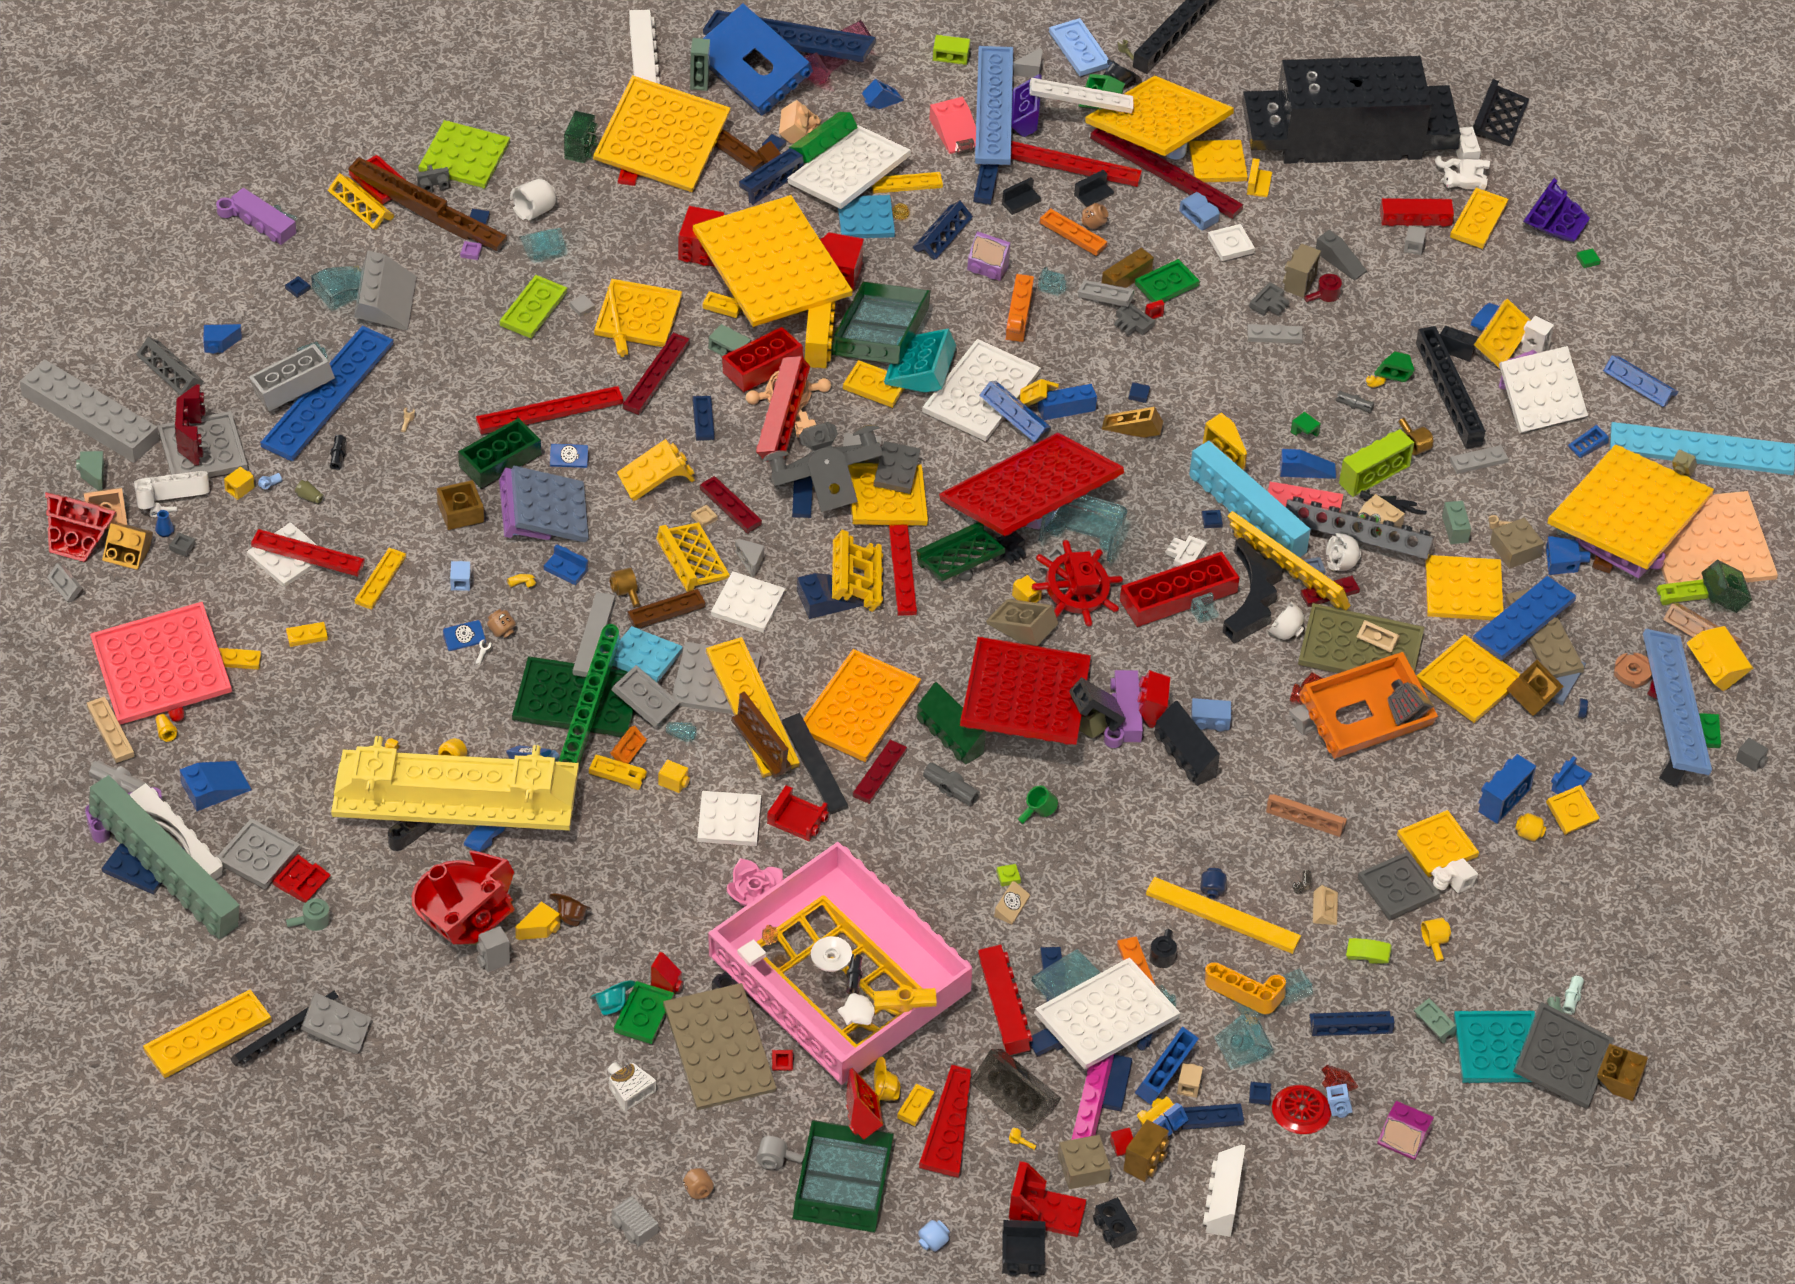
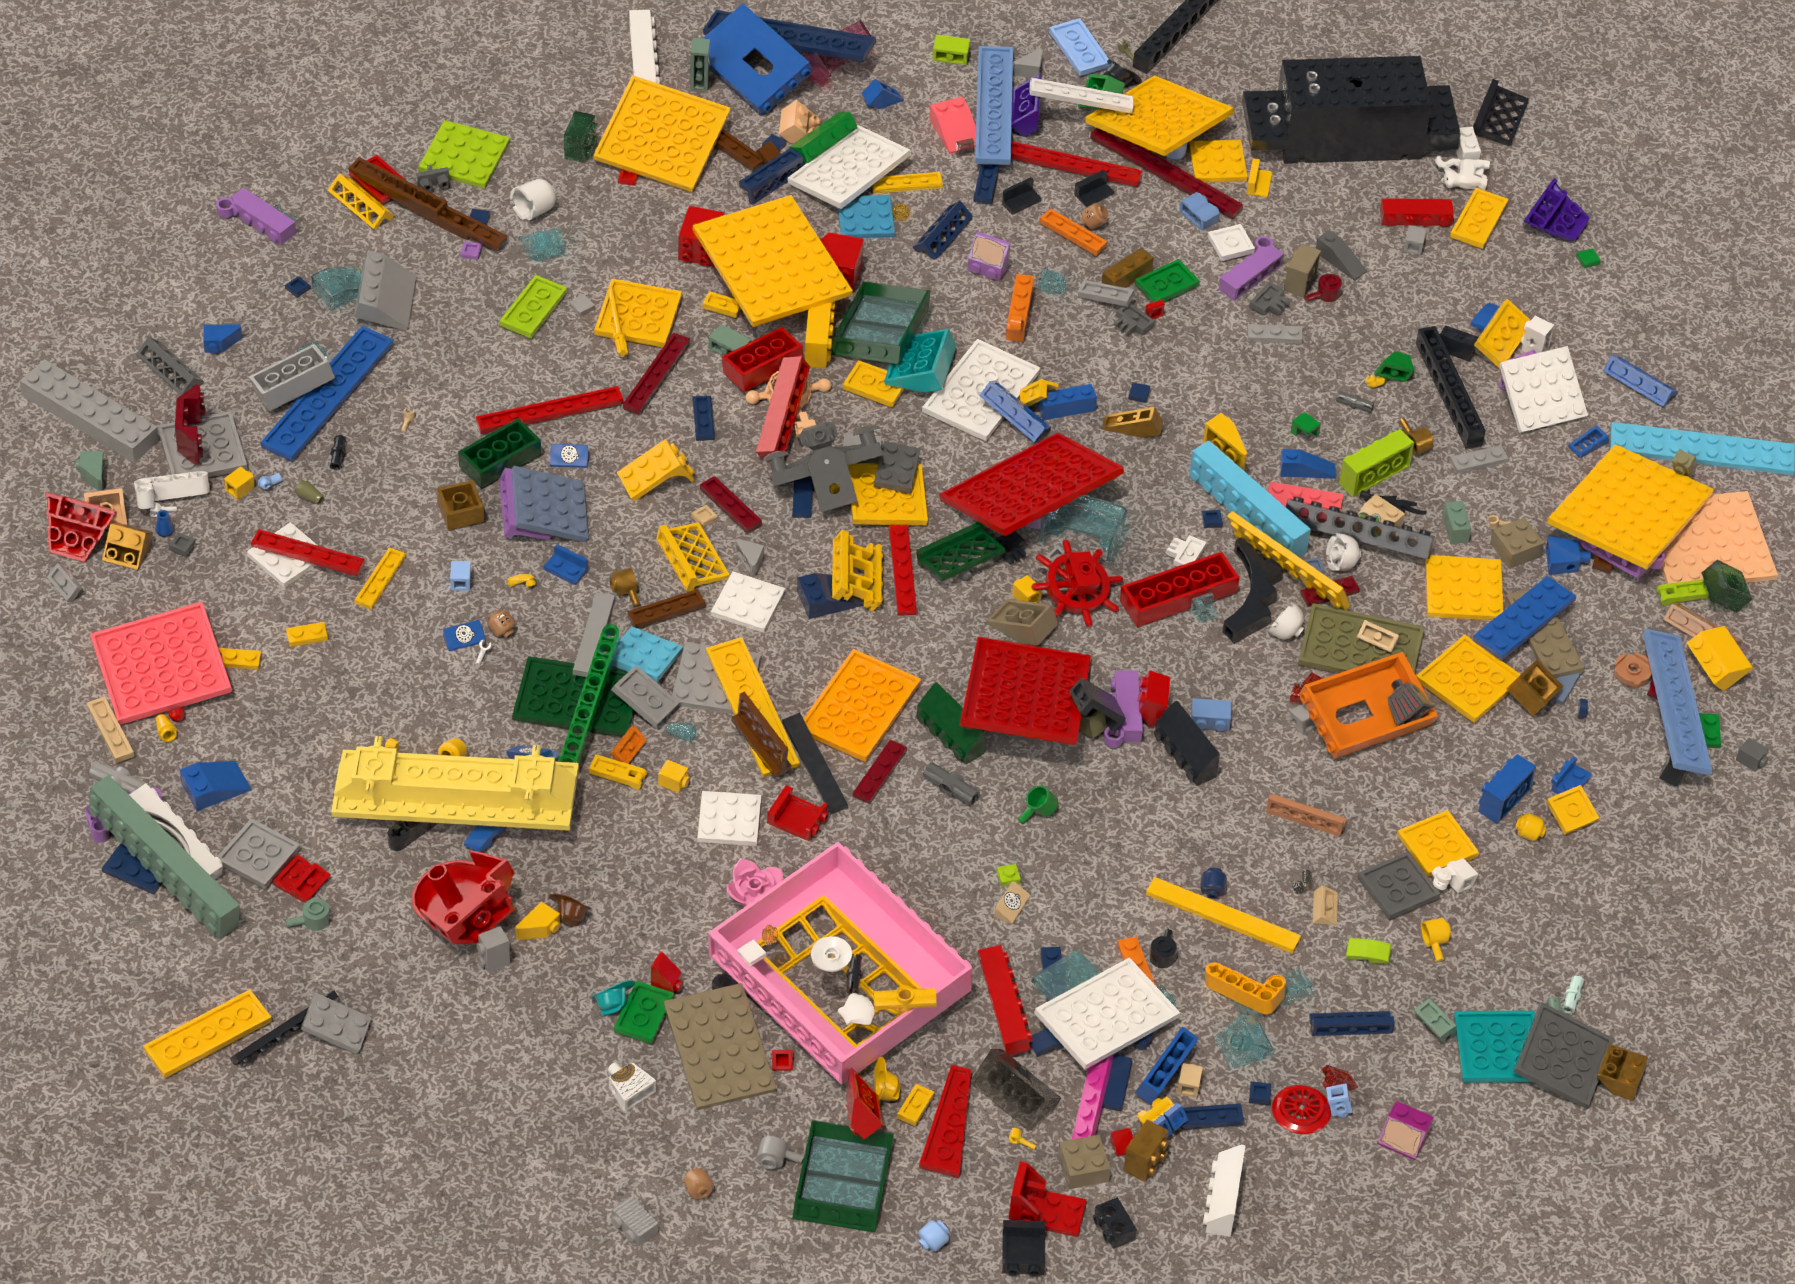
(1252, 269): none -> medium lavender hinge

